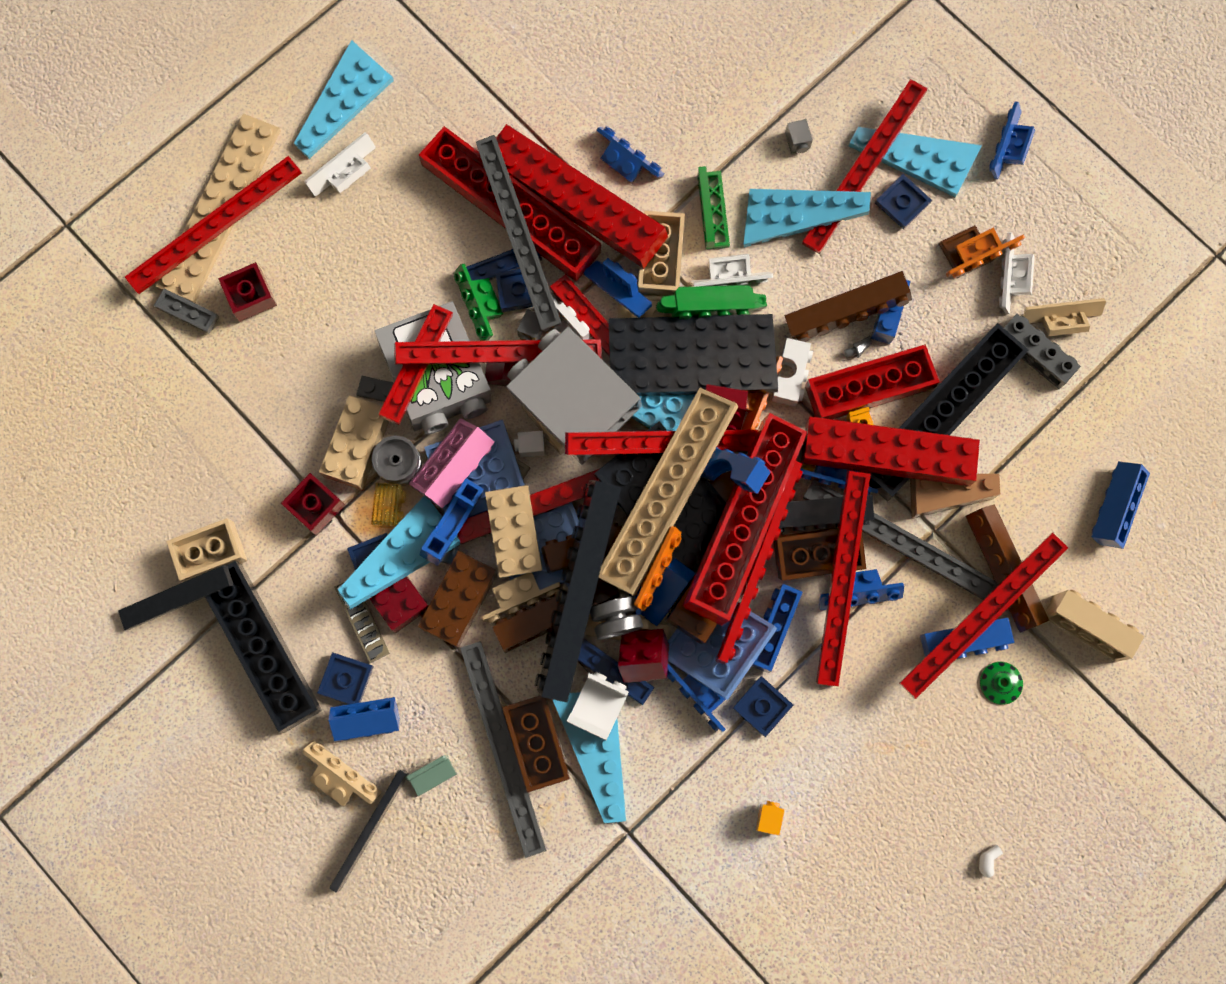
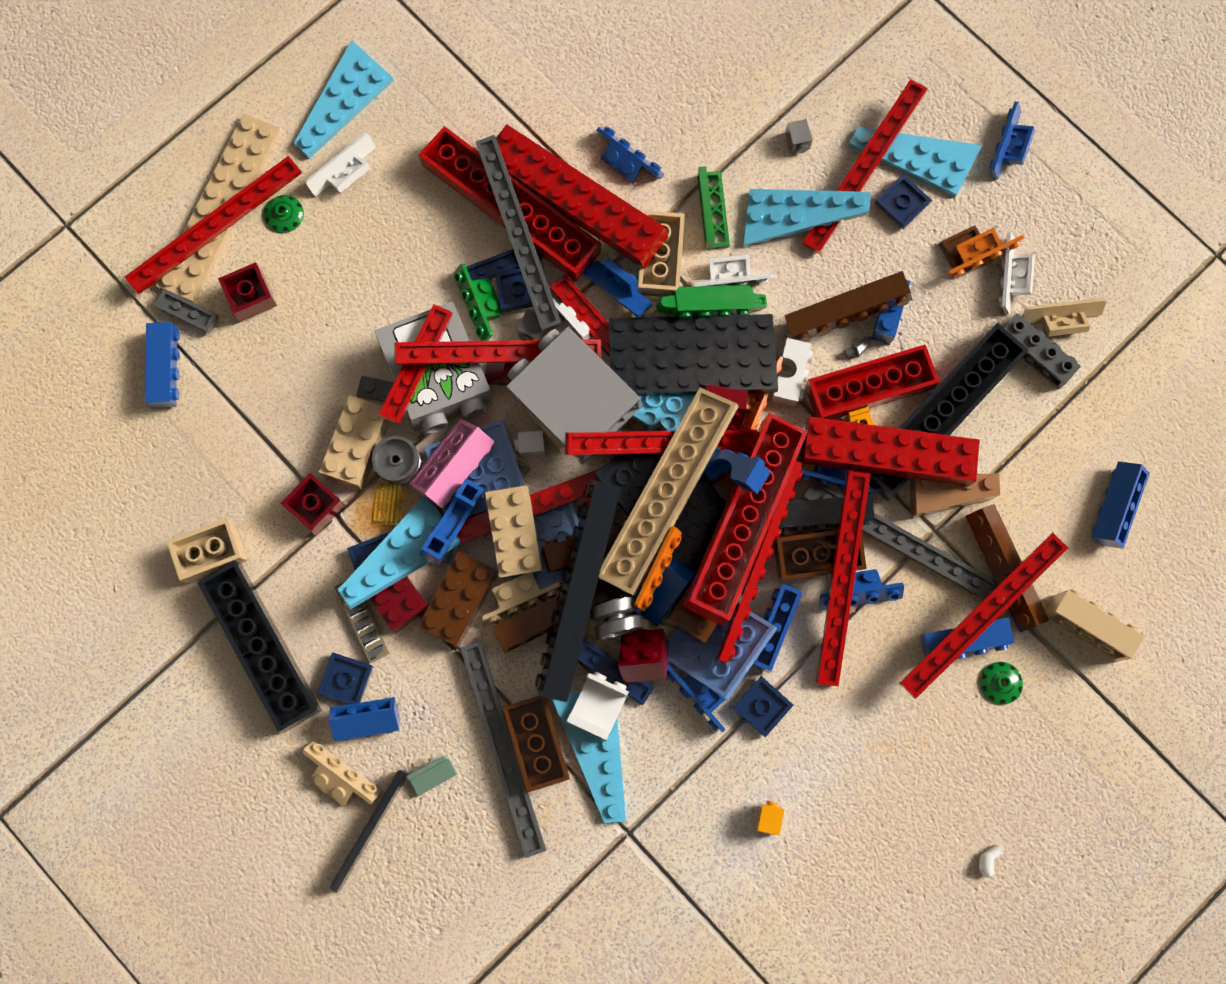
(161, 365): none -> blue brick
(175, 597): black tile -> none
(285, 221): none -> green dish

